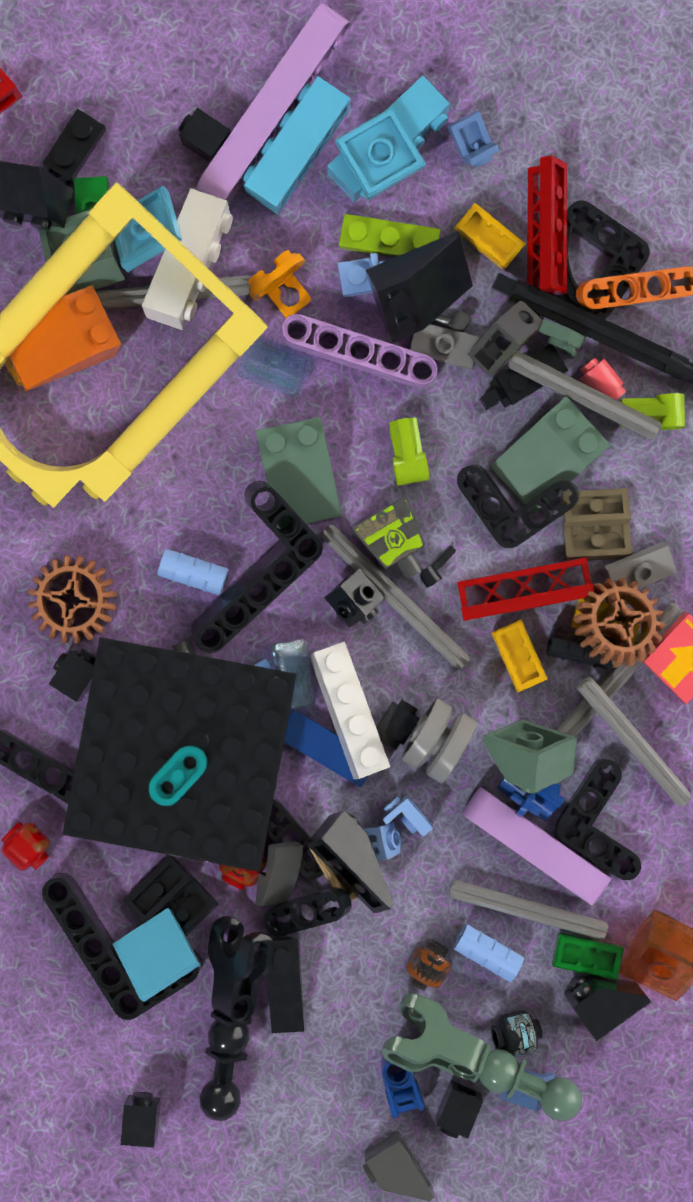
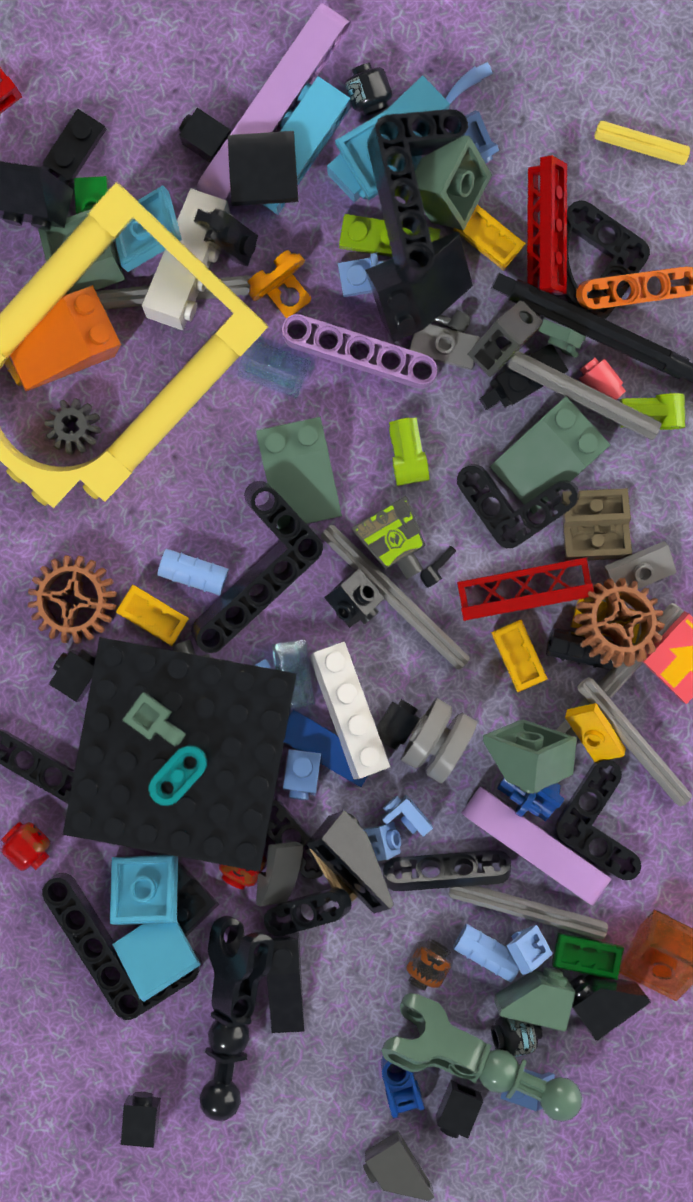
(61, 429): none -> dark grey gear
(144, 890): none -> medium azure tile
(150, 718): none -> sand green plate
(152, 615): none -> yellow plate
(227, 235): none -> black hinge
(262, 168): none -> black slope
(301, 774): none -> medium blue bracket
(368, 89): none -> black head
(404, 184): none -> black beam
(446, 864): none -> black beam
(452, 182): none -> sand green slope
(469, 79): none -> light blue helmet
(529, 949): none -> light blue bracket
(538, 999): none -> sand green slope
(595, 732): none -> yellow plate
(642, 142): none -> light yellow axle

